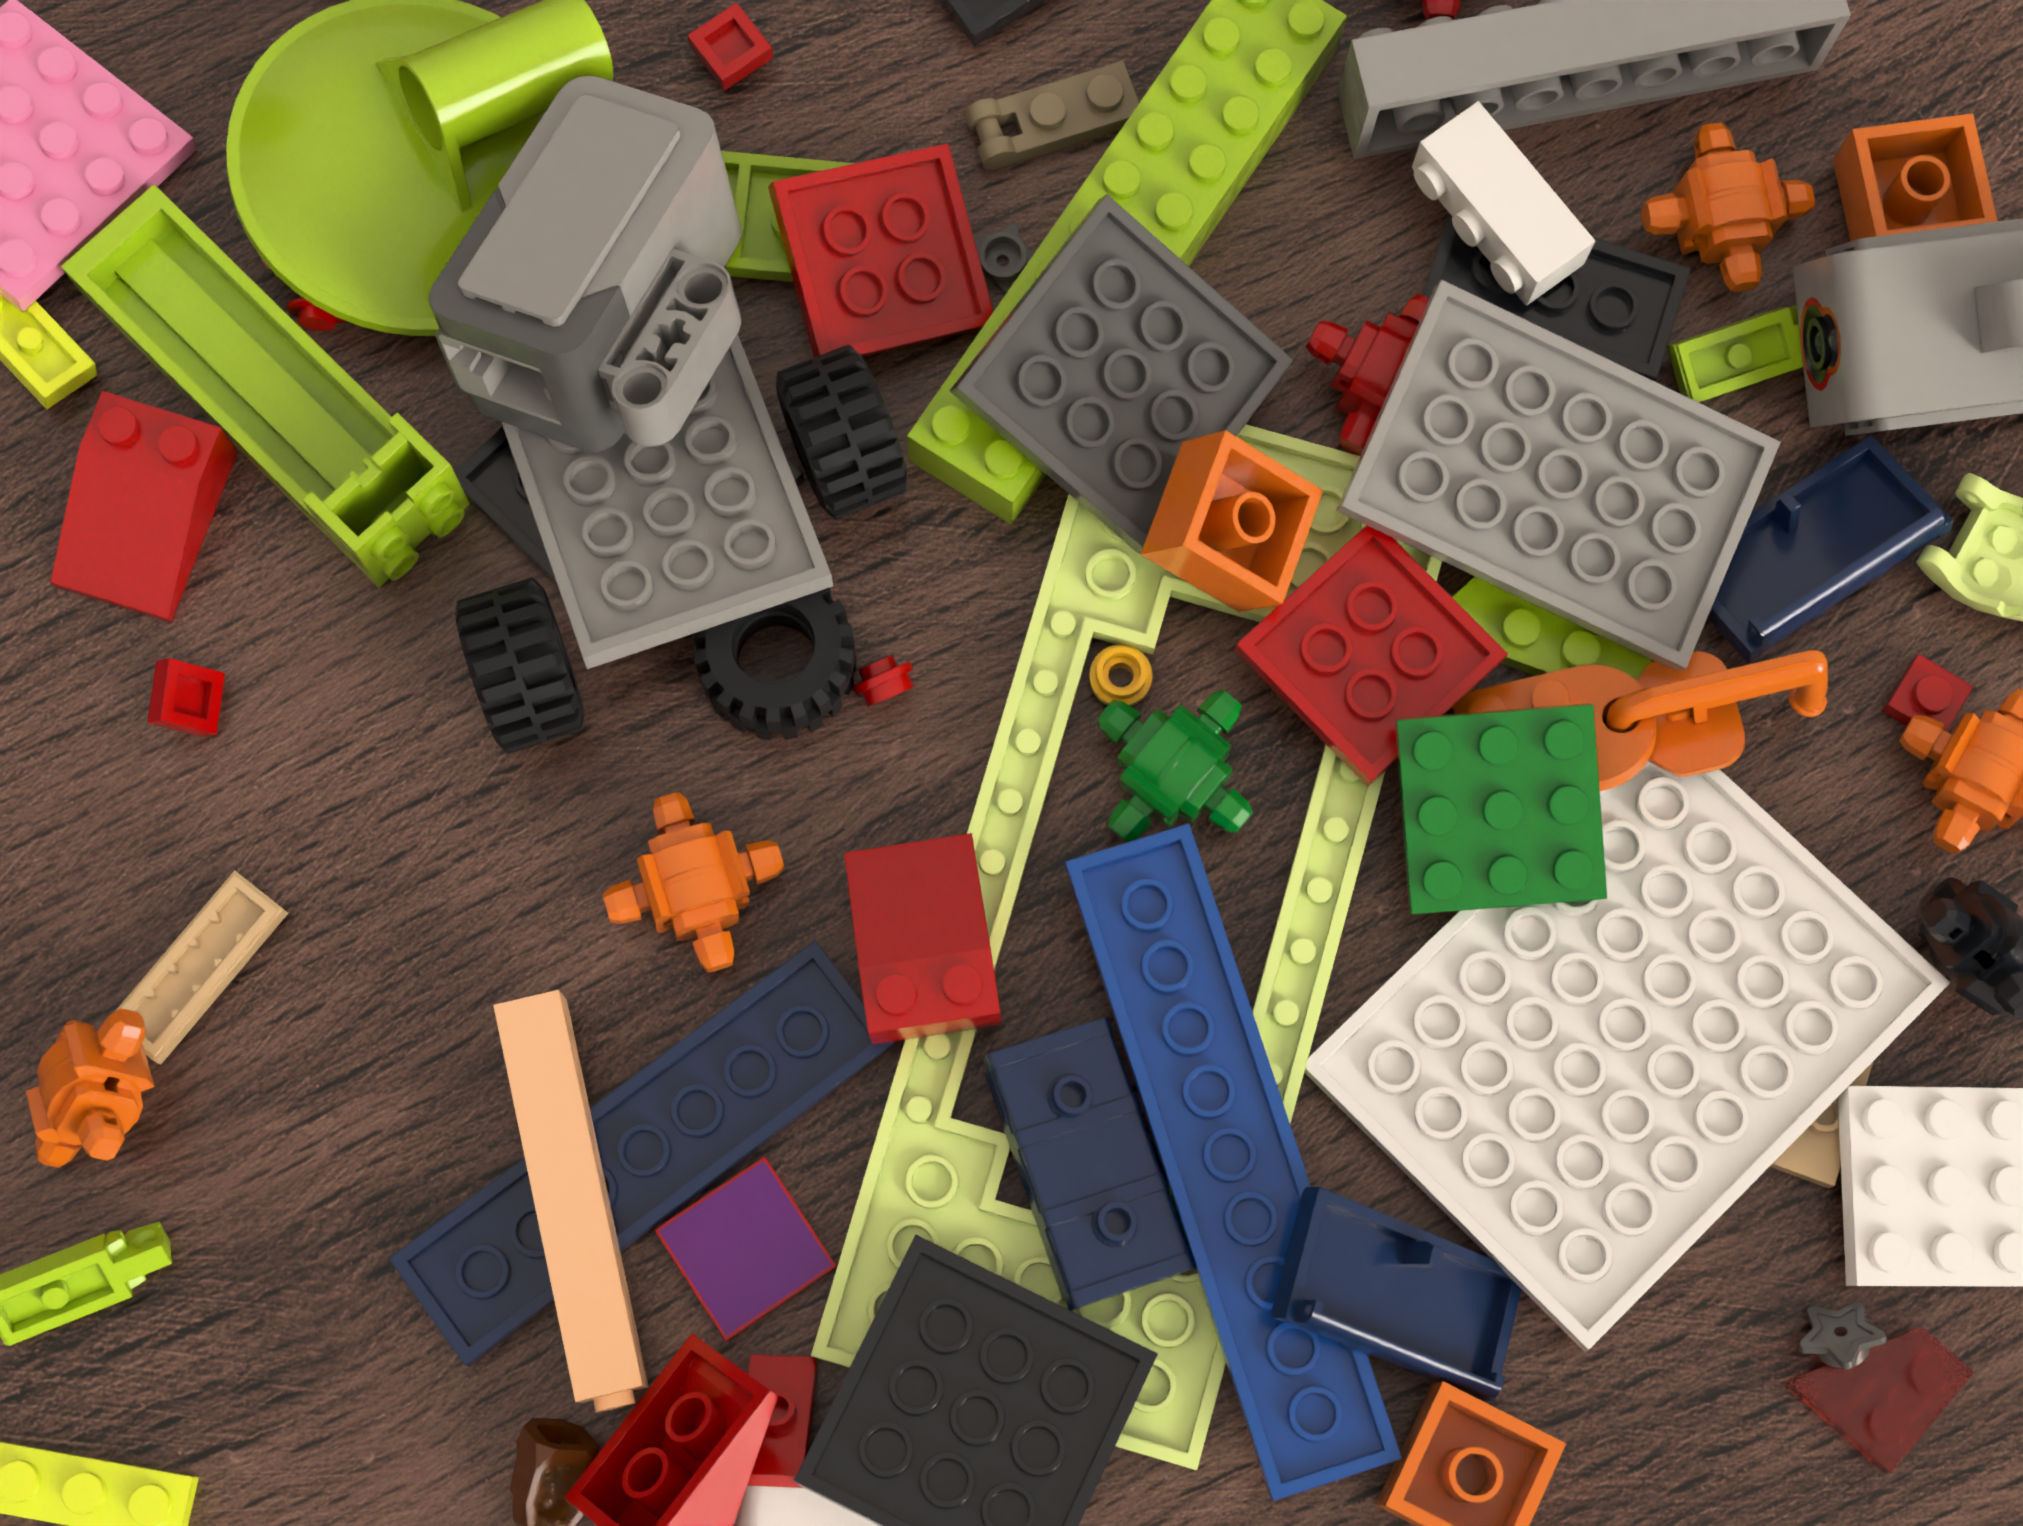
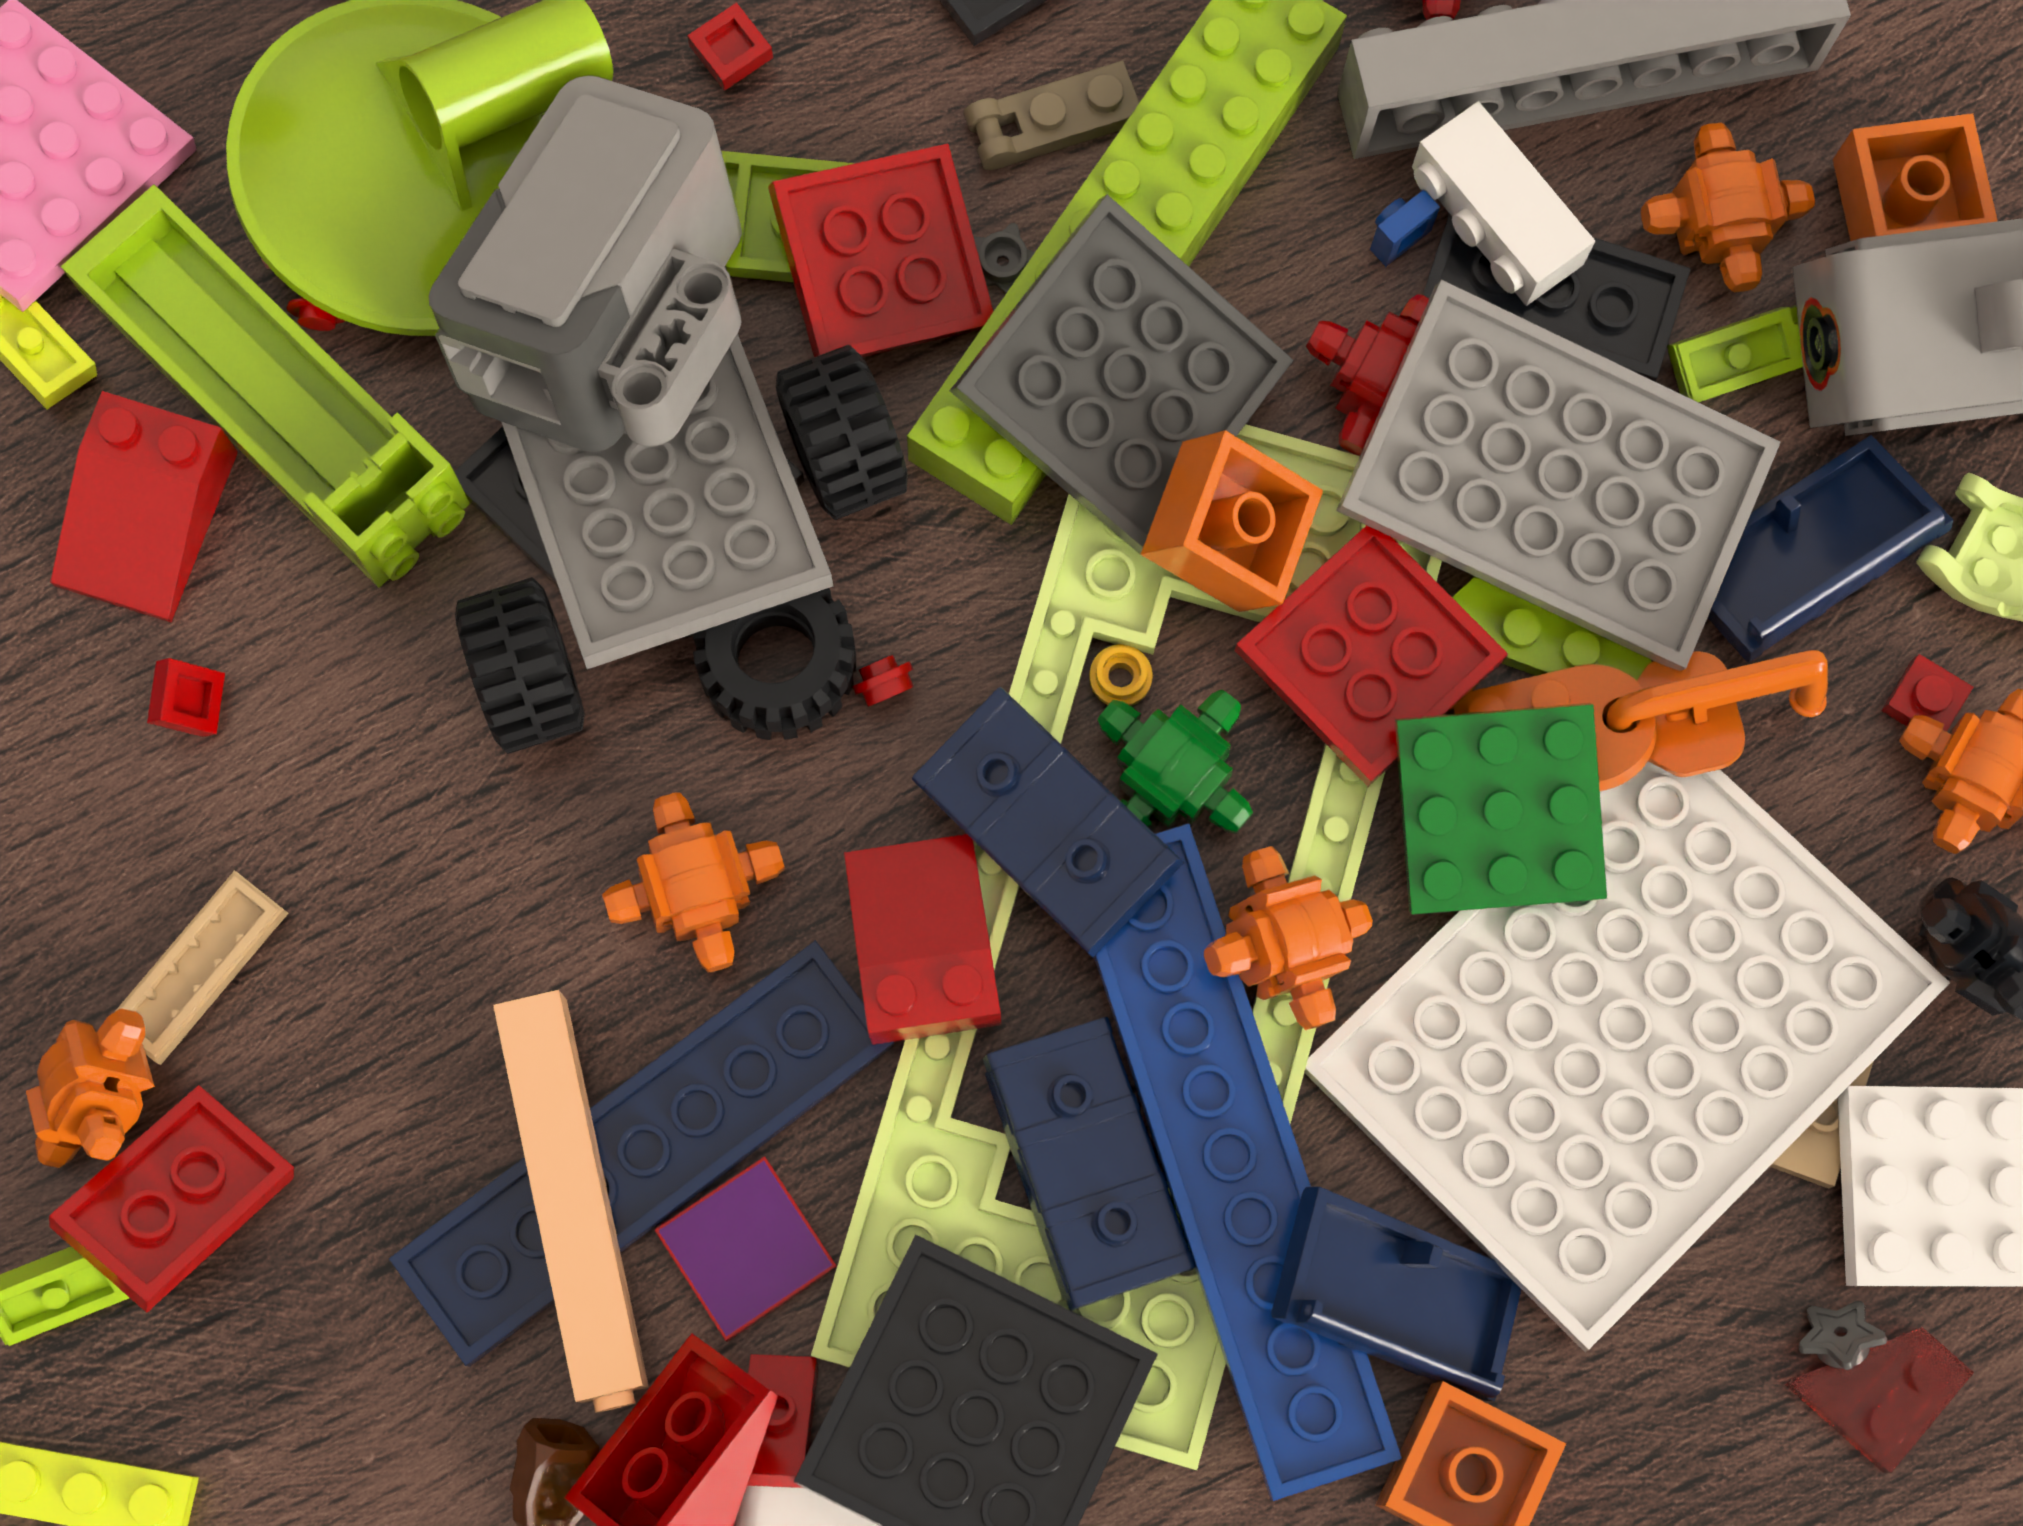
(171, 1198): none -> red plate
(1047, 821): none -> dark blue container
(1288, 938): none -> orange piece
(1403, 226): none -> blue plate

